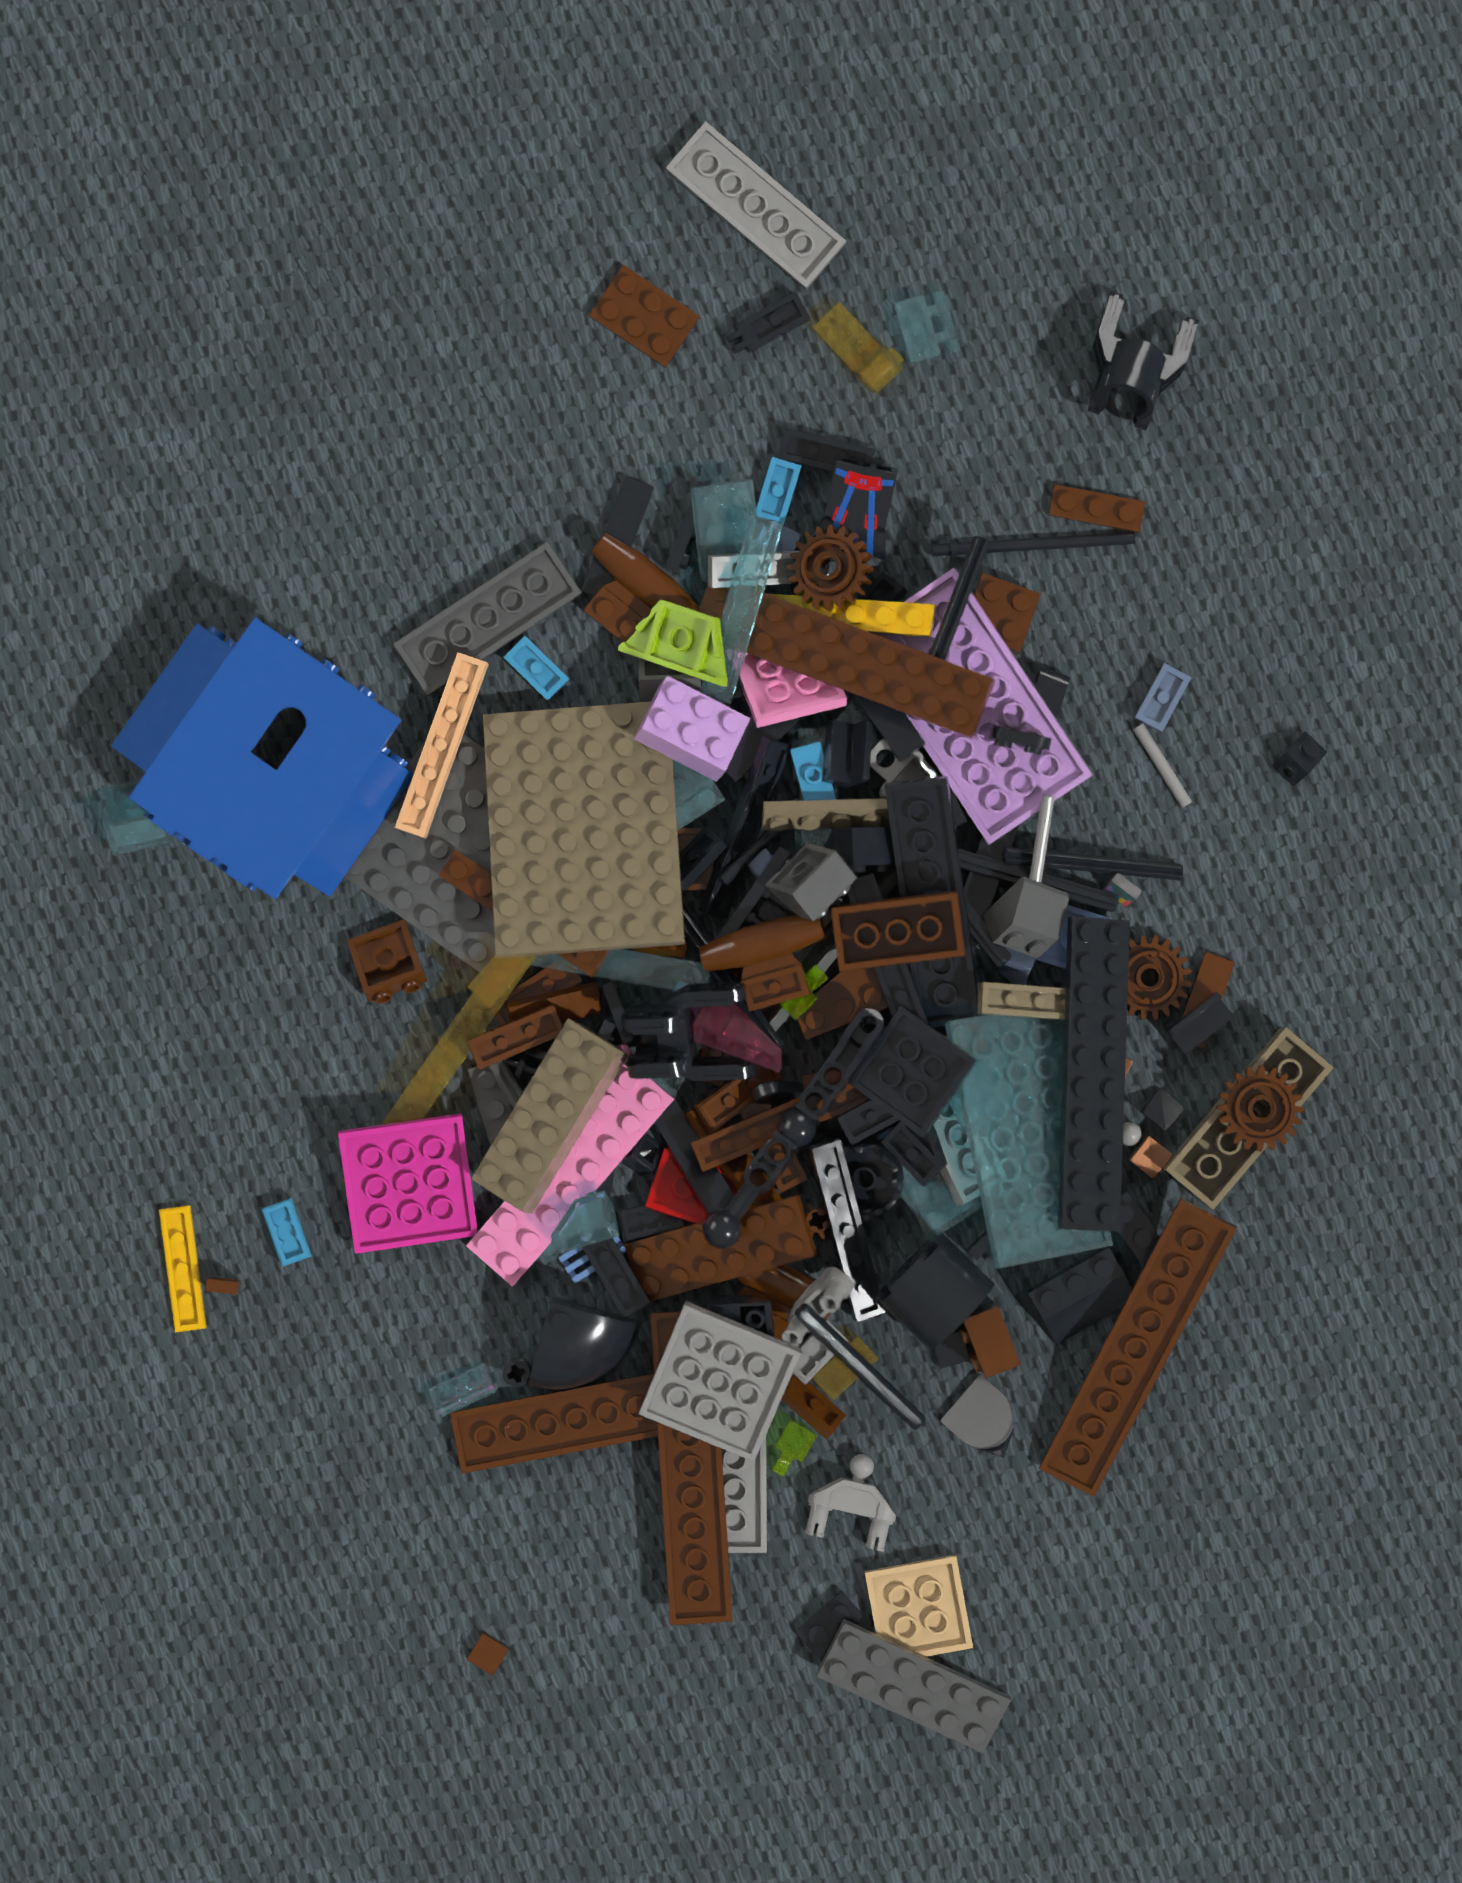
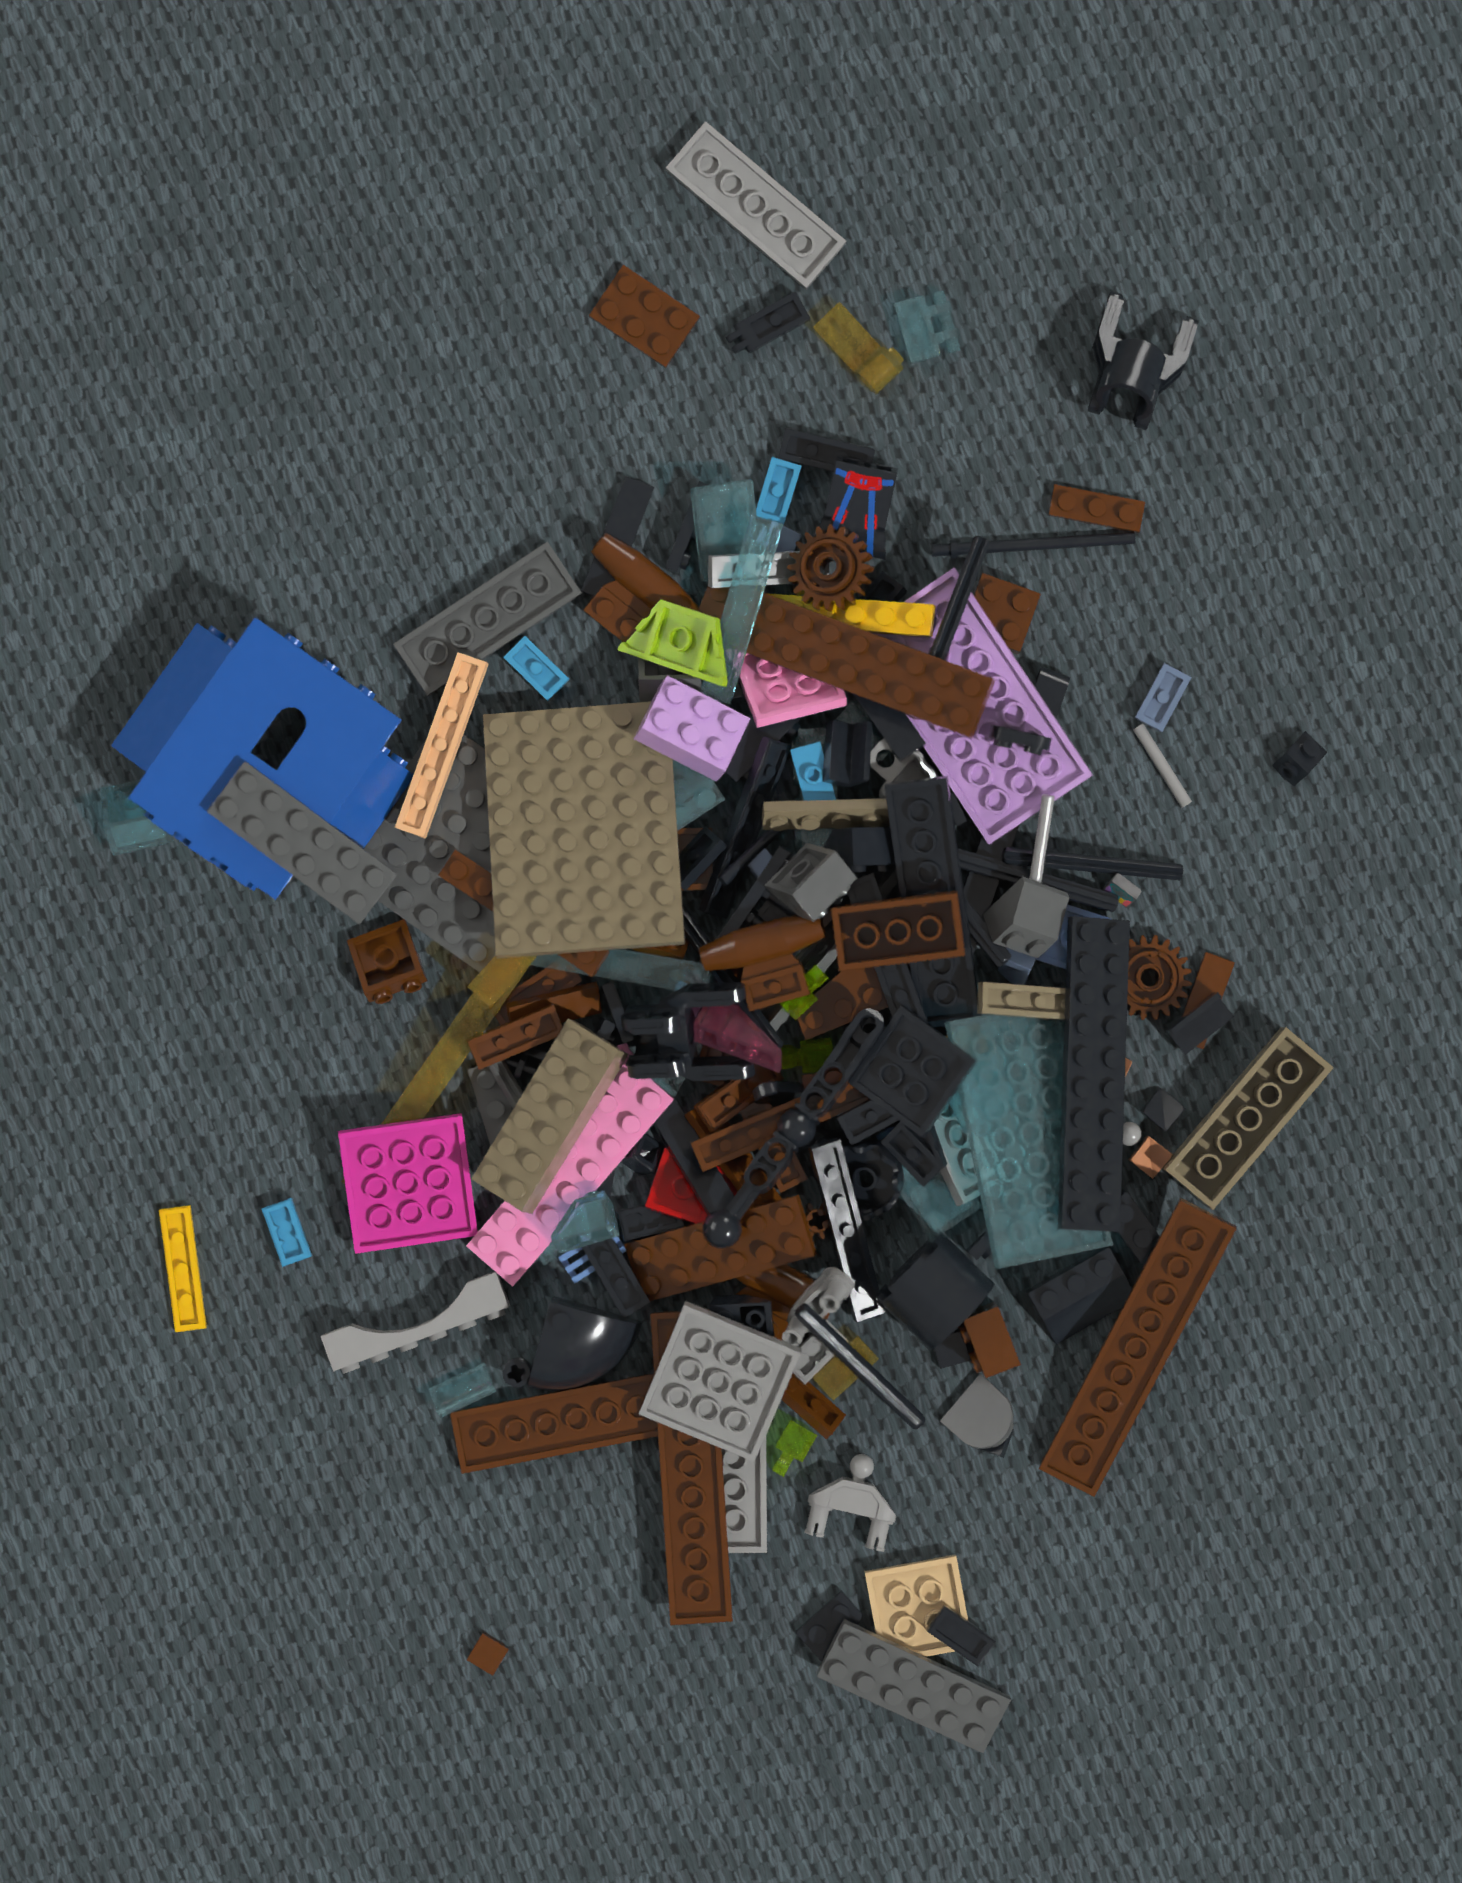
(223, 1285): reddish brown tile -> none
(302, 842): none -> dark grey plate
(356, 1343): none -> light grey arch
(810, 1055): none -> clear neon green plate
(961, 1635): none -> black tile
(1279, 1114): reddish brown gear -> none

